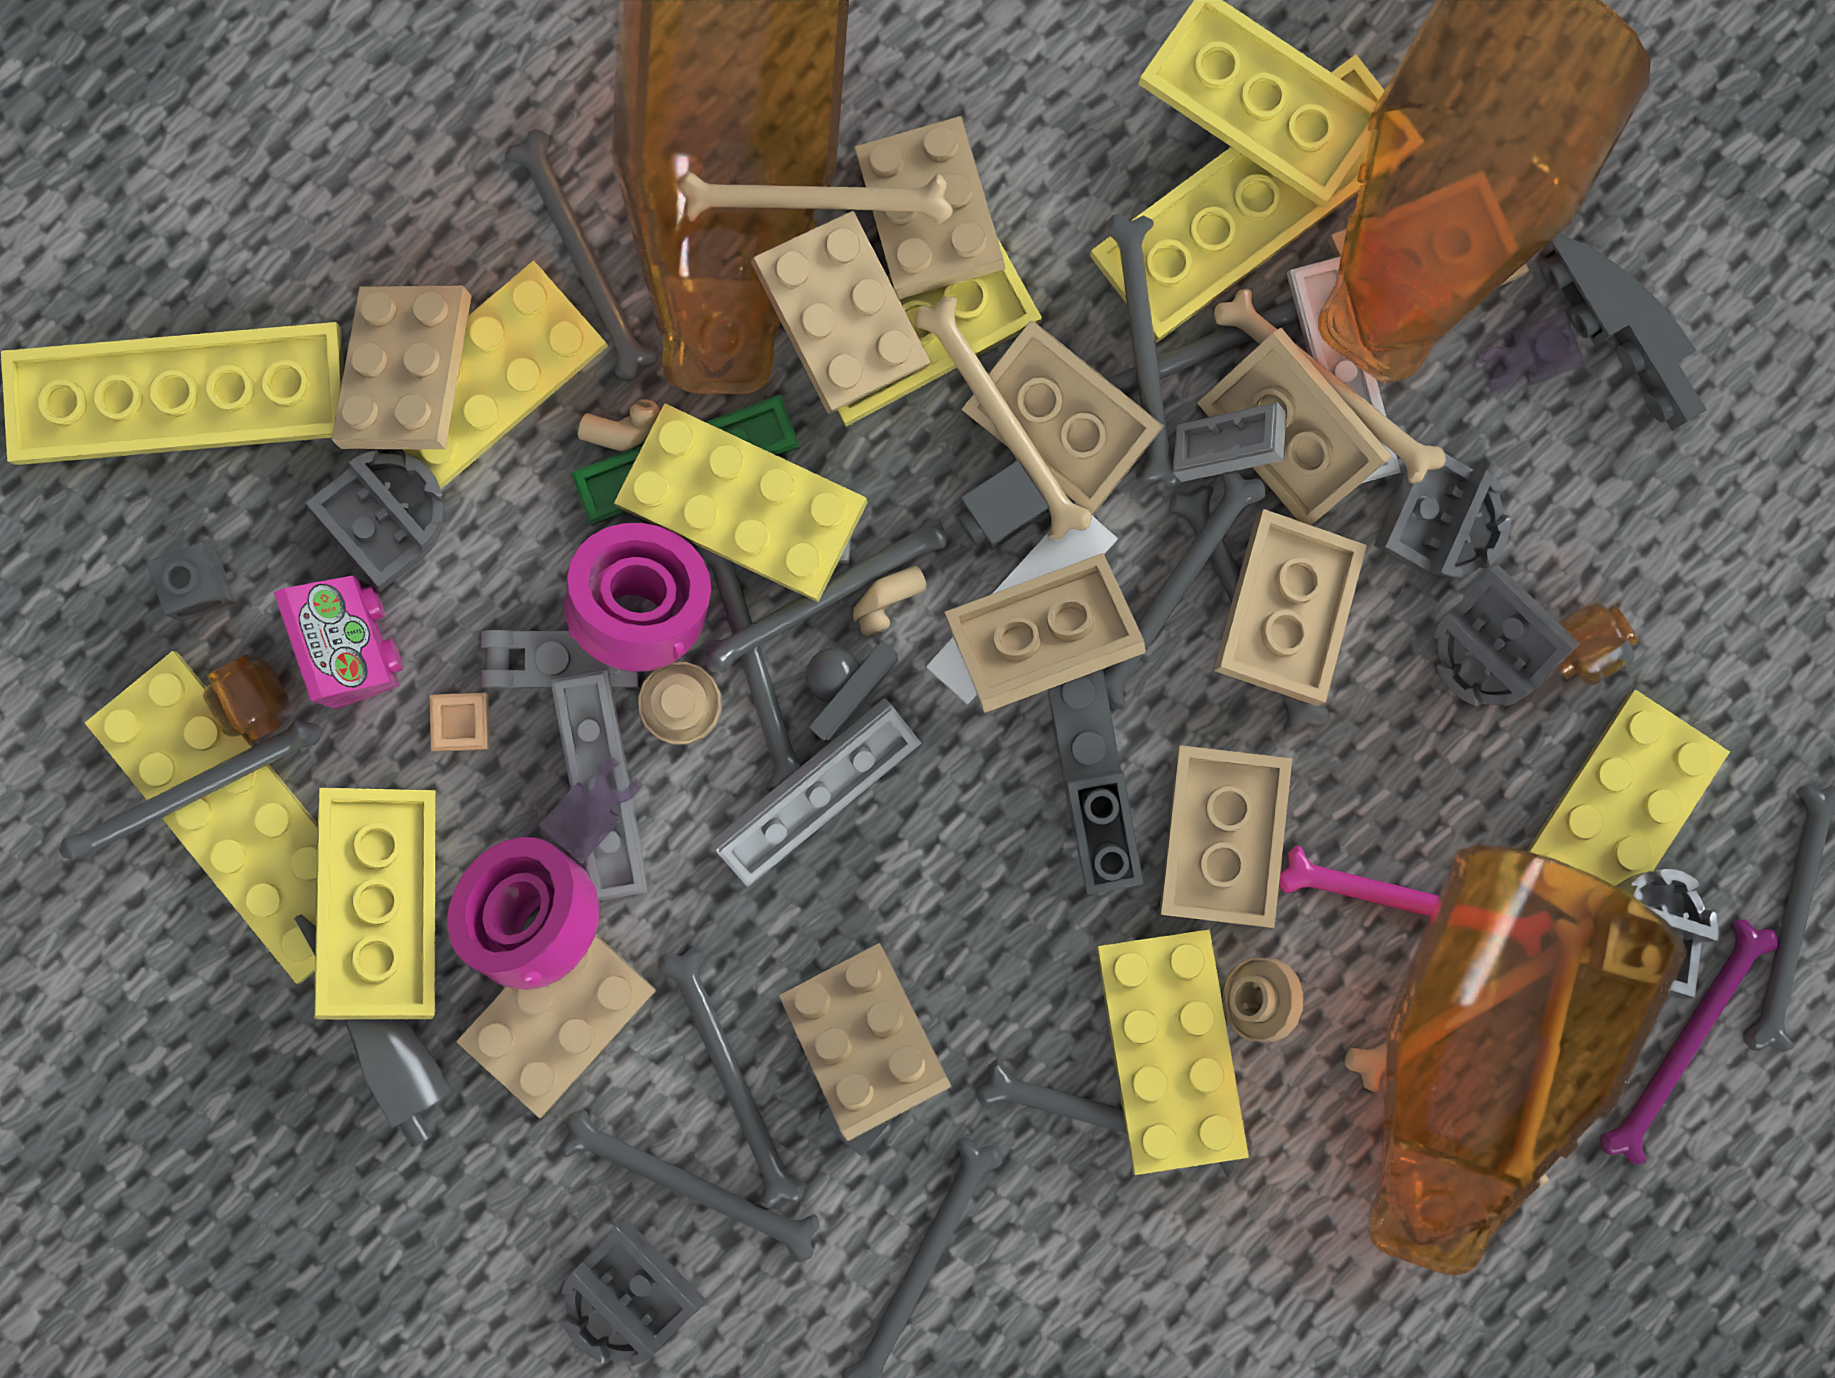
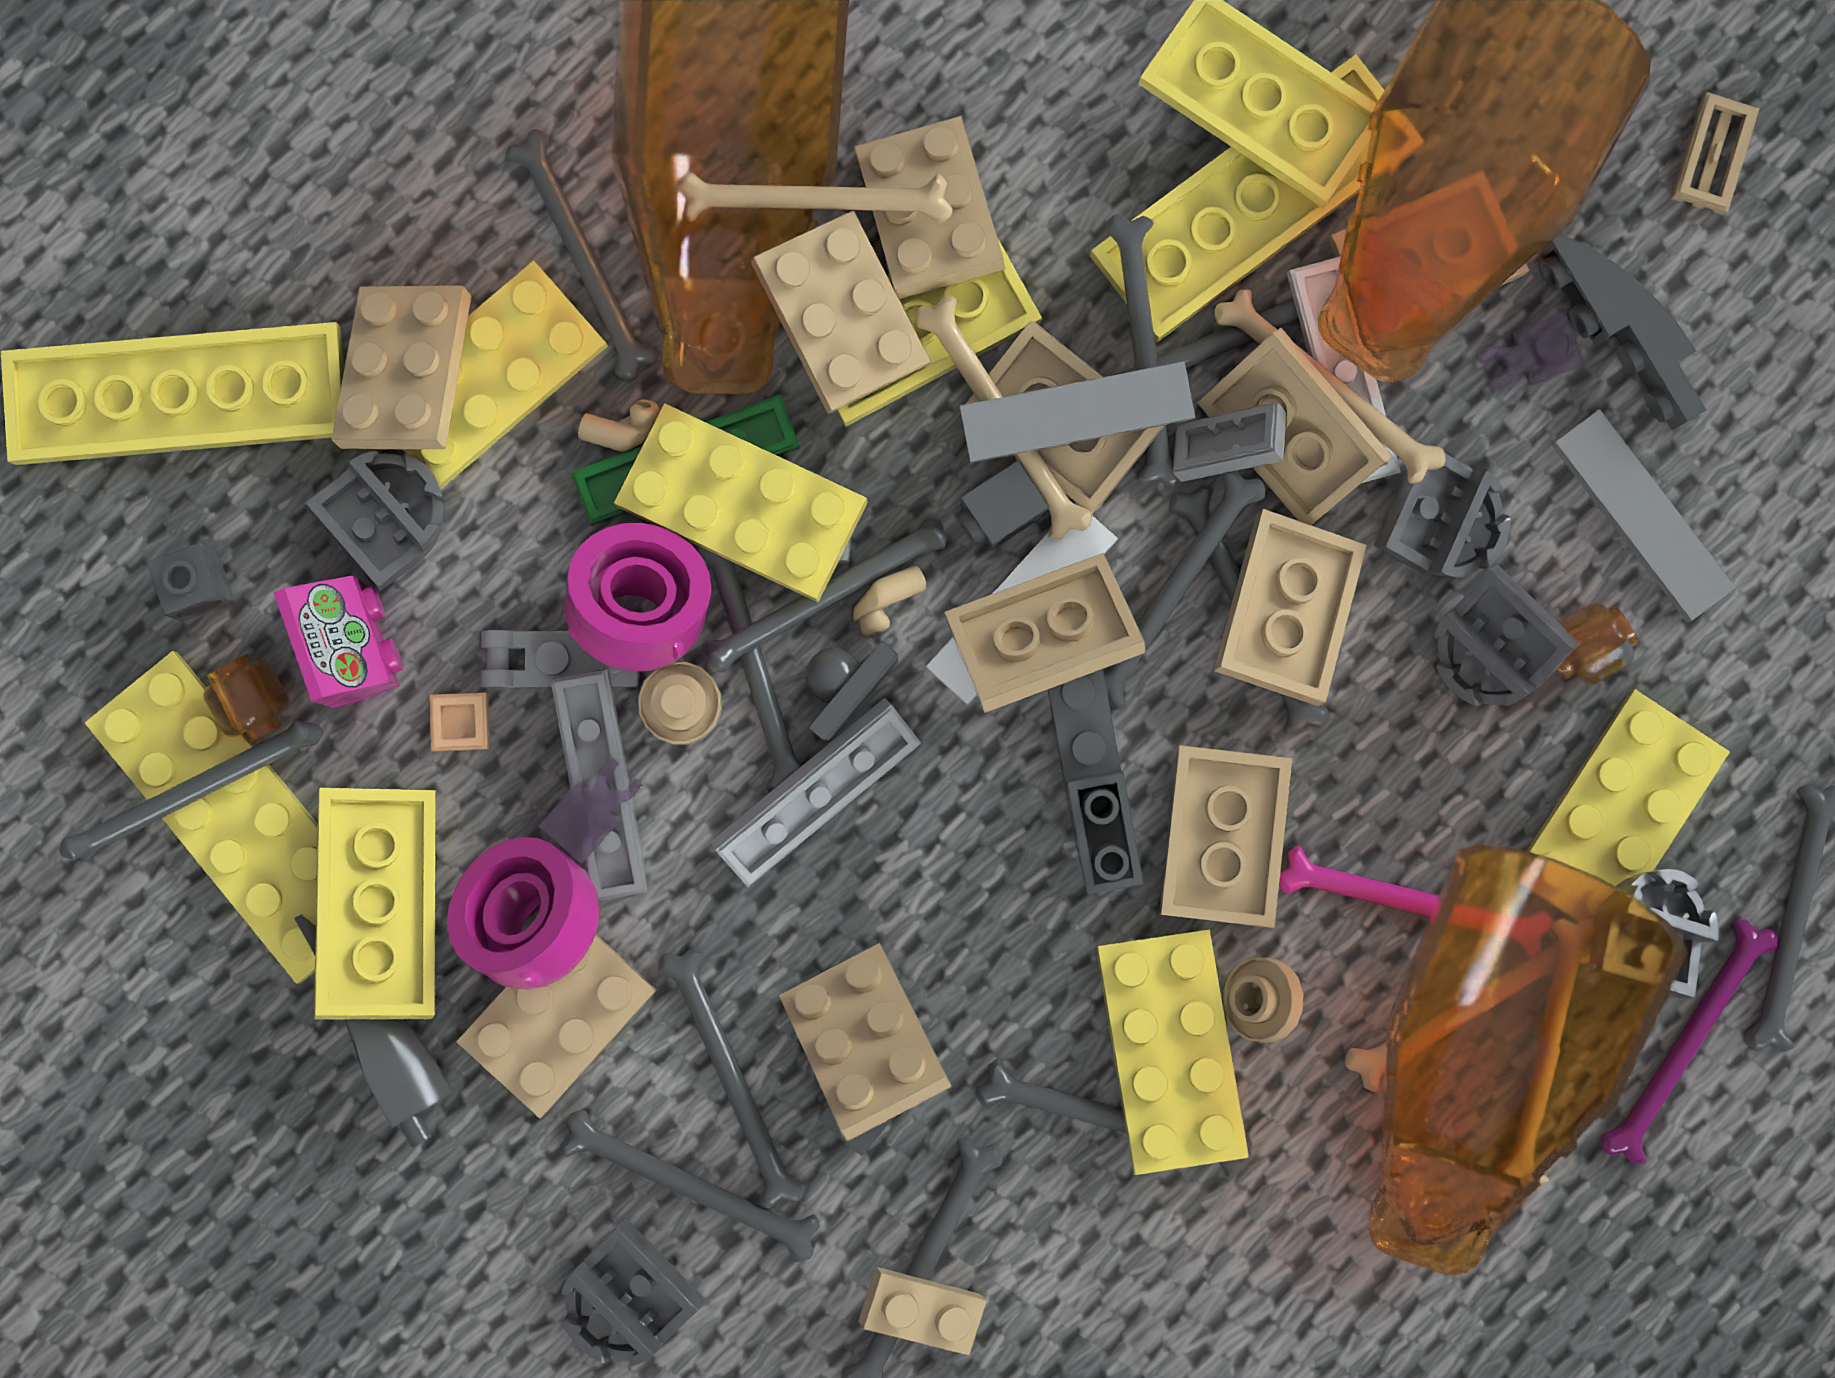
(922, 1311): none -> tan plate
(1077, 412): none -> light grey tile
(1643, 516): none -> light grey tile
(1701, 197): none -> tan tile

